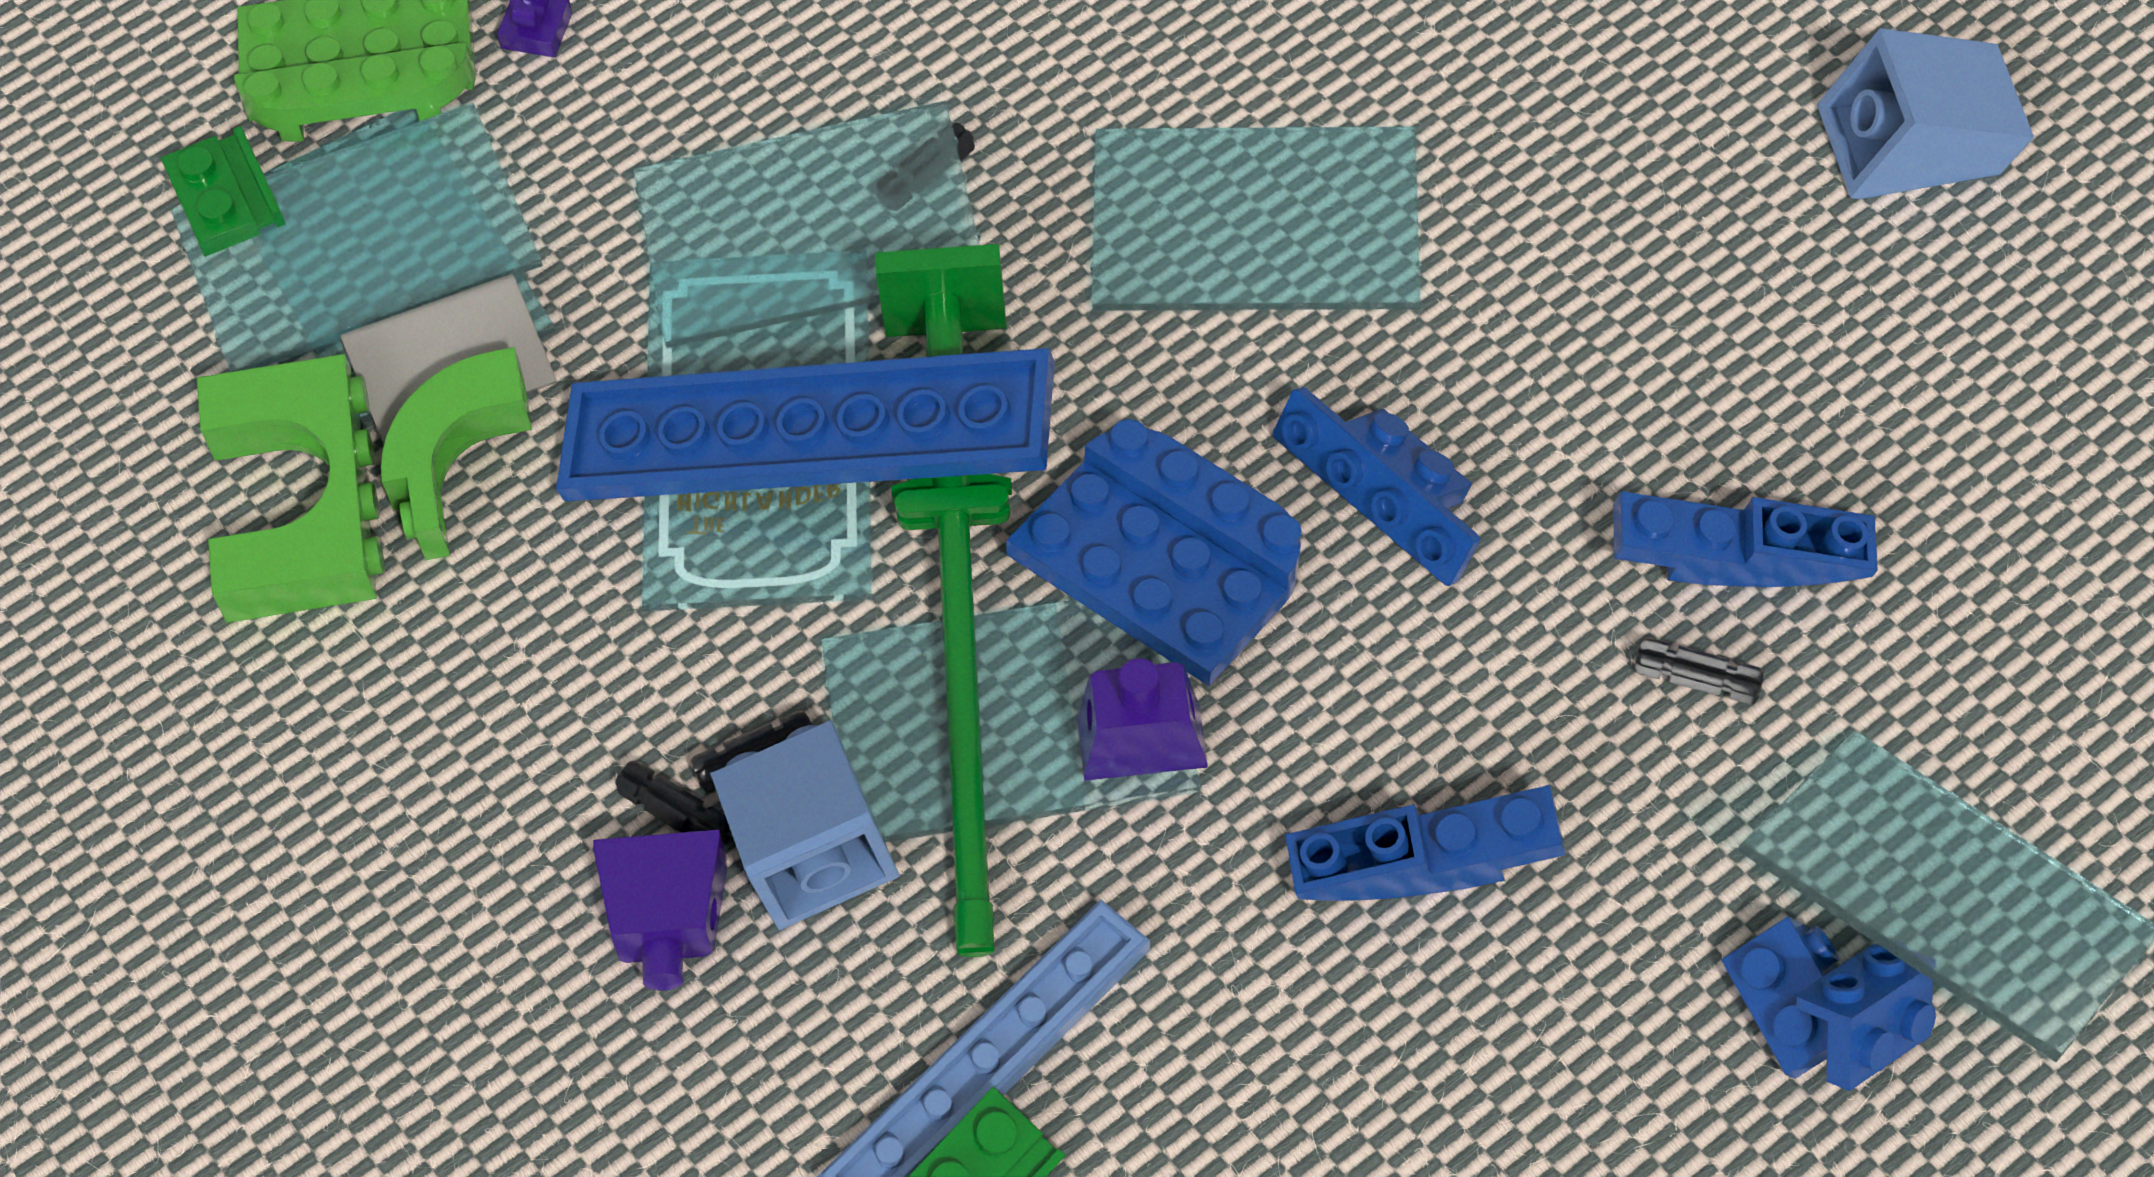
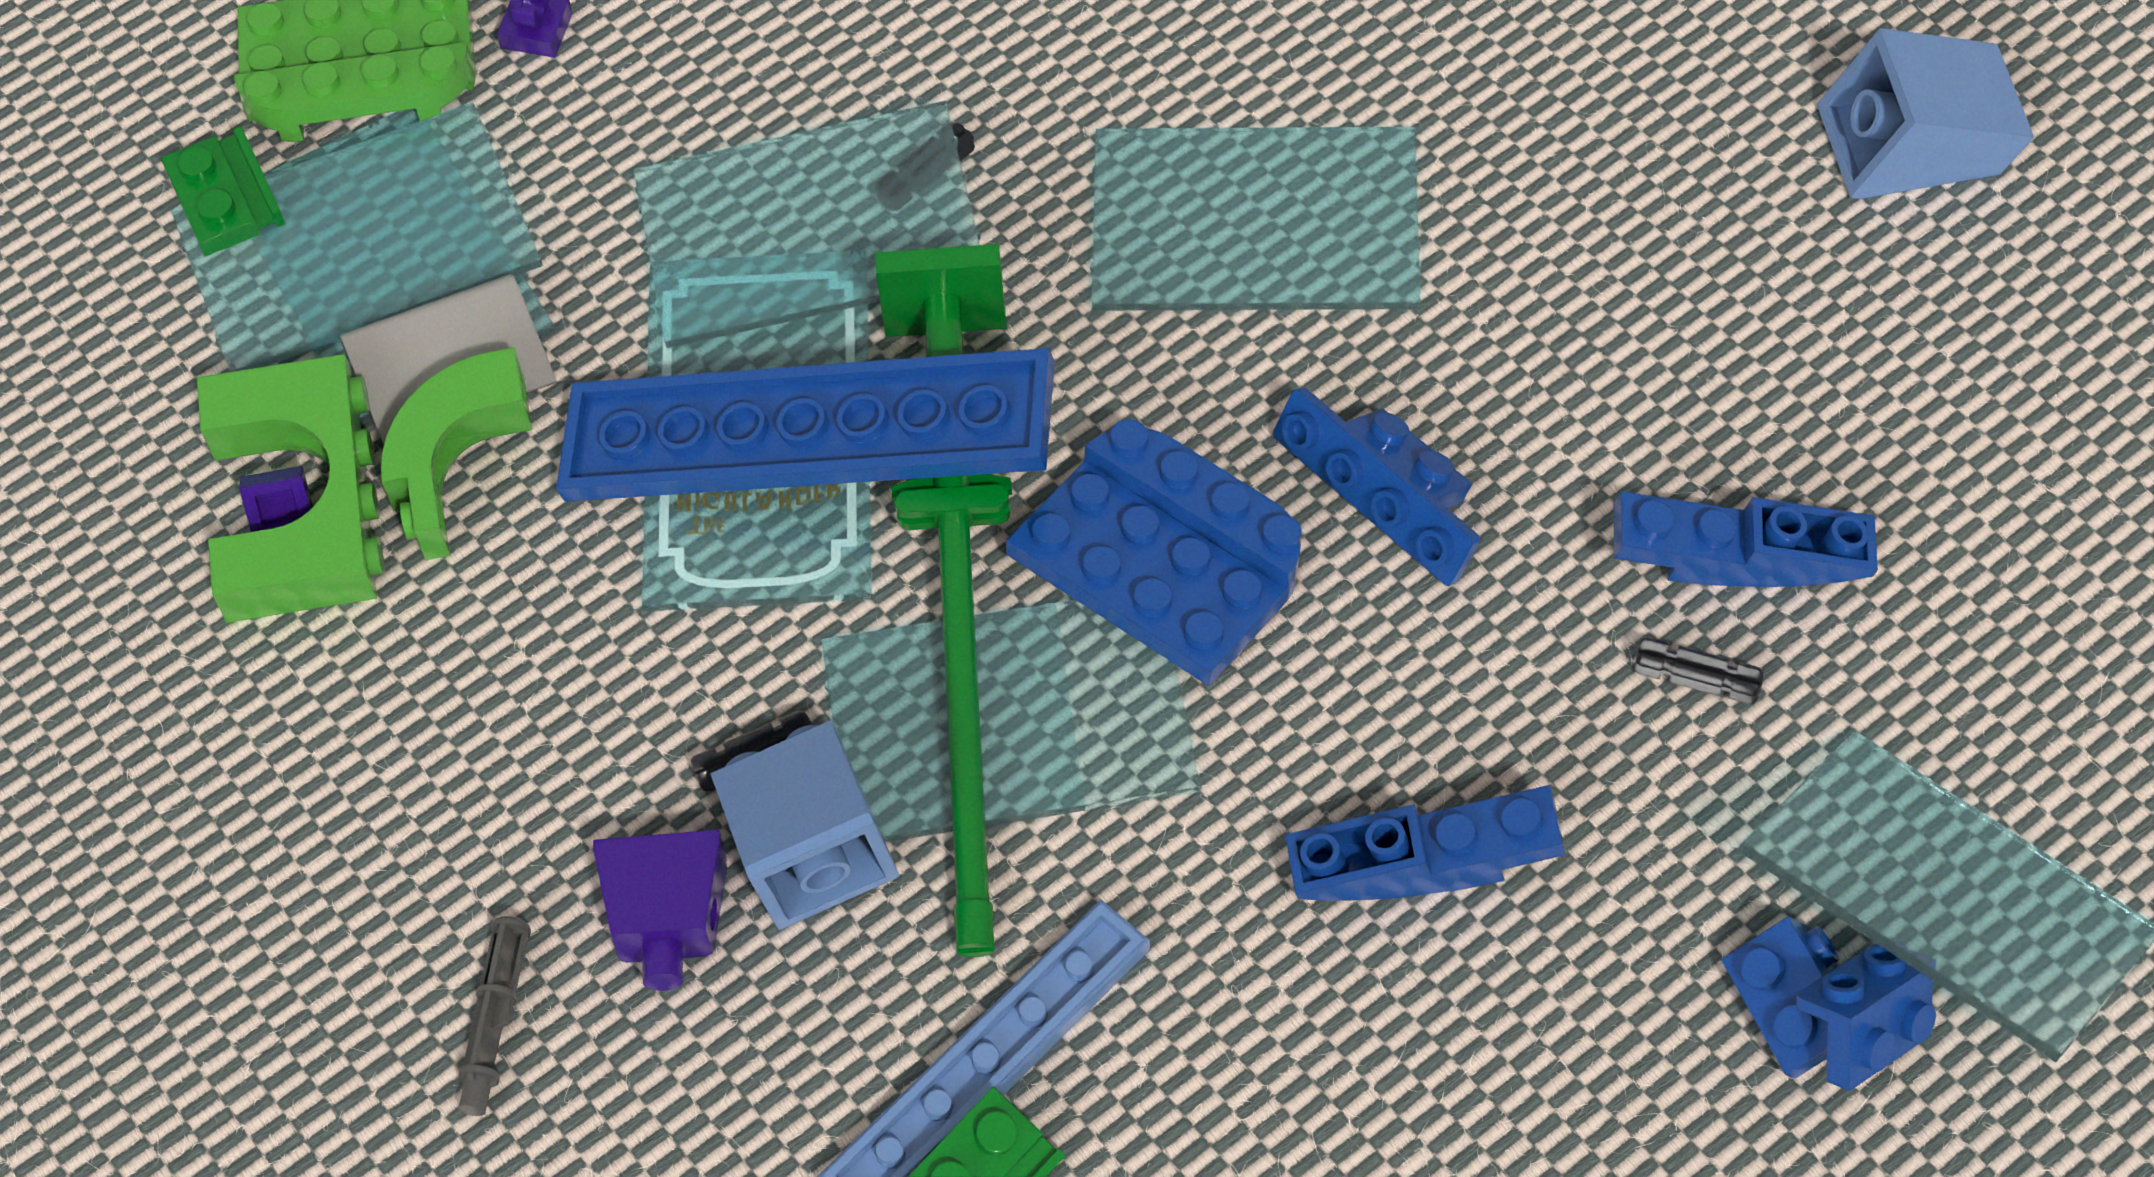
(275, 497): none -> dark purple tile
(492, 1012): none -> dark grey piece
(669, 801): black axle -> none
(1140, 721): dark purple torso -> none

